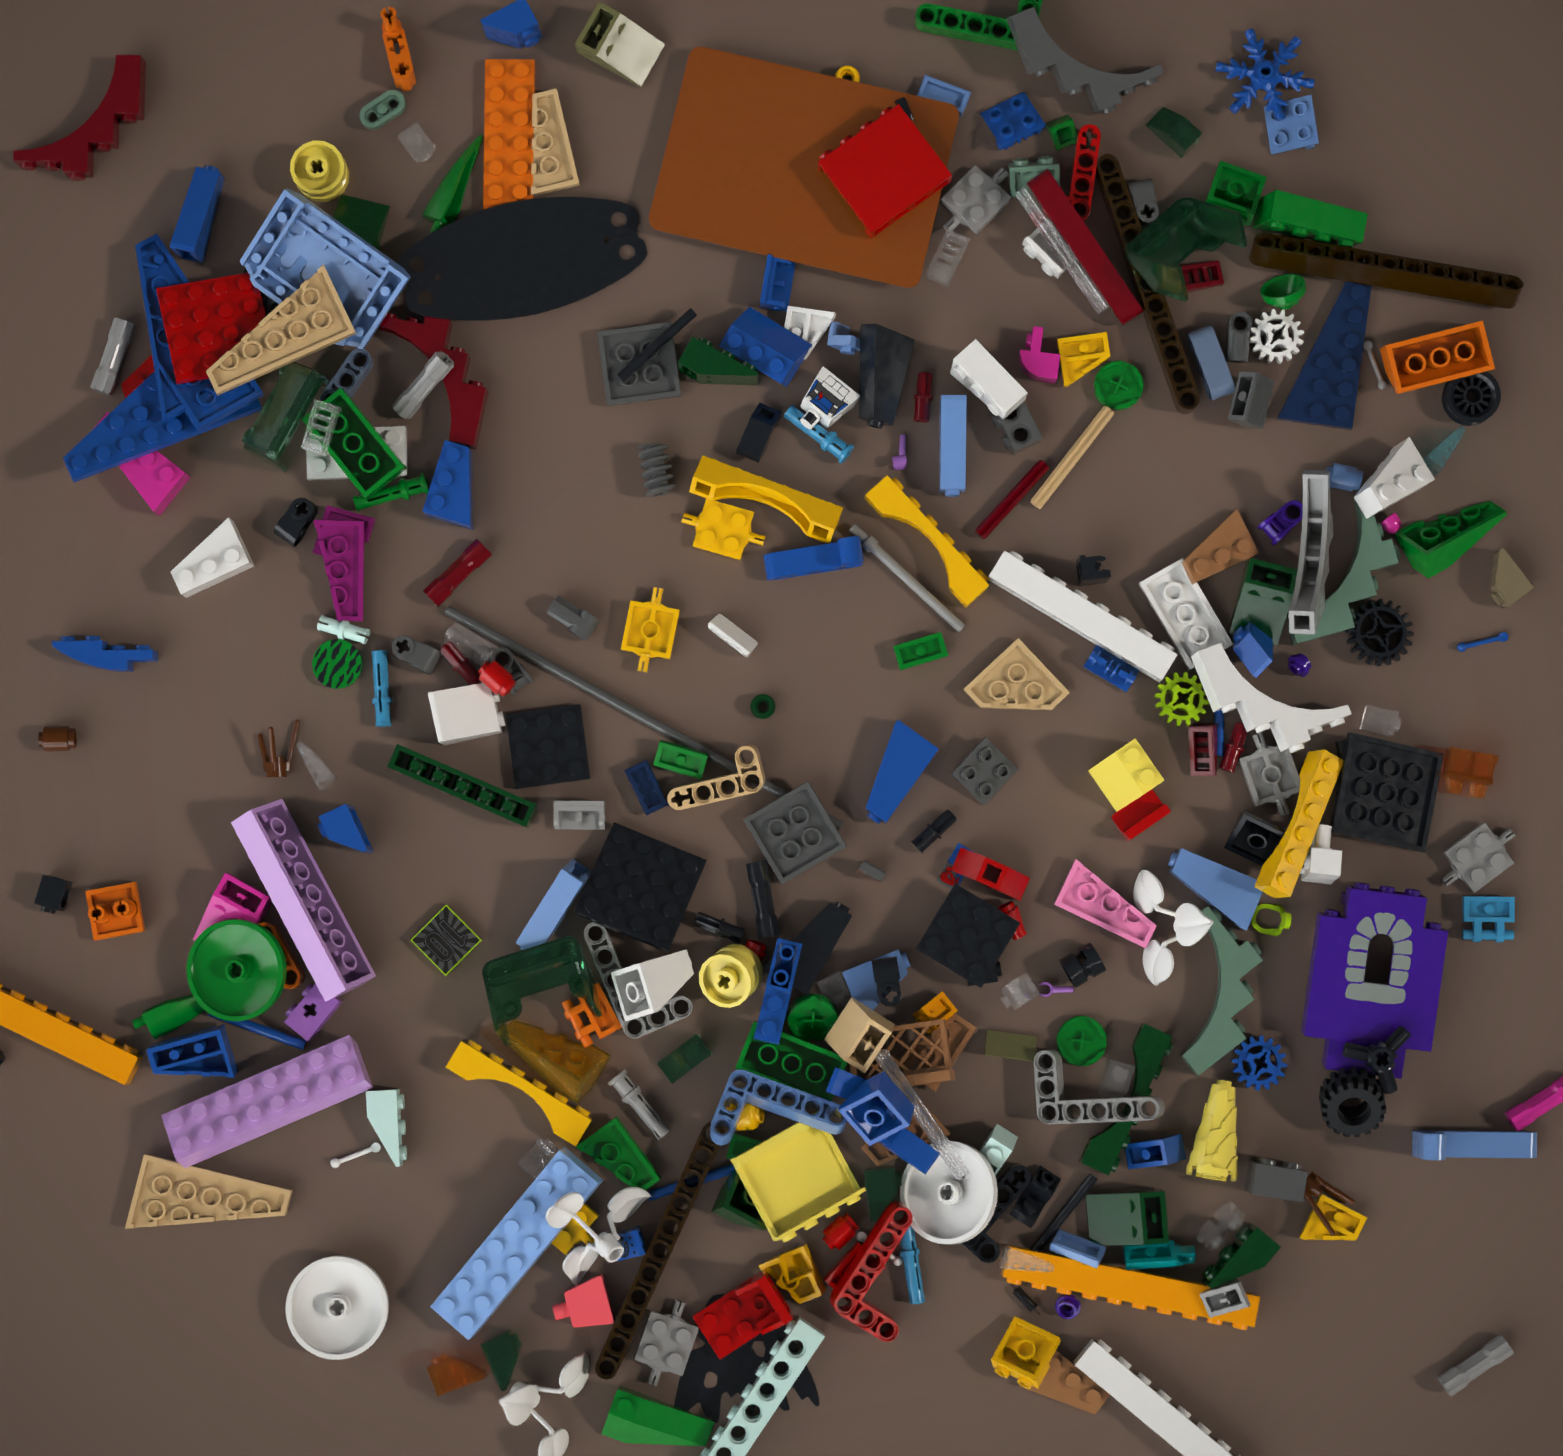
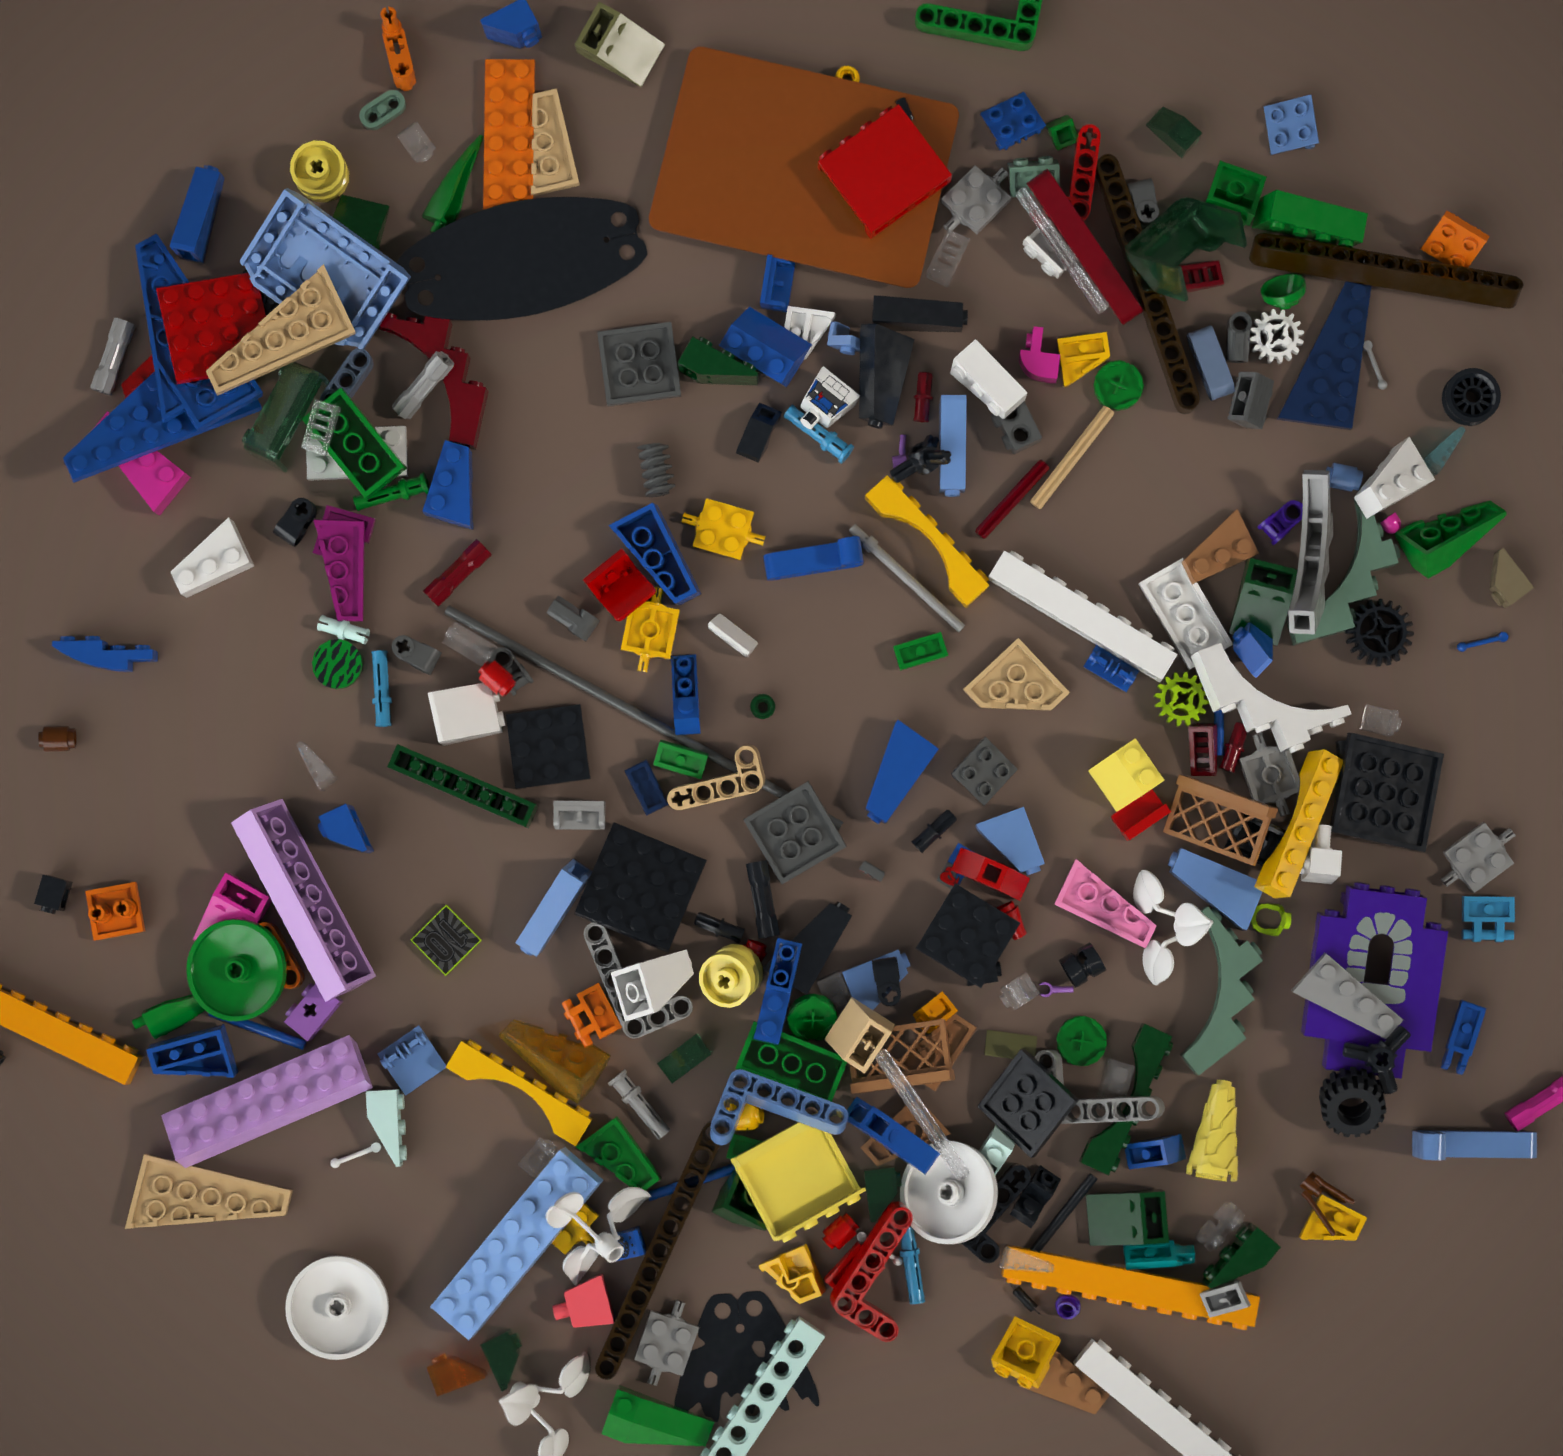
(101, 131): dark red arch -> none
(275, 765): reddish brown plant -> none
(412, 1060): none -> medium blue hinge
(460, 663): dark red axle -> none
(534, 971): clear green windscreen -> none
(619, 585): none -> red bracket
(654, 546): none -> blue wedge
(656, 345): black bar -> none
(685, 694): none -> blue slope
(721, 481): yellow arch -> none
(743, 1314): red bracket -> none
(843, 1083): blue slope -> none
(877, 1109): blue slope -> none
(918, 314): none -> black slope
(922, 459): none -> black bush
(944, 92): medium blue tile -> none
(1014, 840): none -> medium blue slope
(1028, 1103): none -> black plate
(1040, 52): dark grey arch -> none
(1077, 1248): medium blue tile -> none
(1088, 571): black hinge -> none
(1225, 798): none -> medium nougat fence
(1261, 81): blue piece -> none
(1264, 1052): blue gear -> none
(1276, 1181): dark grey brick -> none
(1299, 664): dark purple plate -> none
(1344, 995): none -> light grey wing
(1437, 357): orange slope -> none
(1454, 241): none -> orange plate
(1463, 1034): none -> blue hinge
(1468, 767): clear orange hips -> none
(1491, 1354): light grey axle -> none

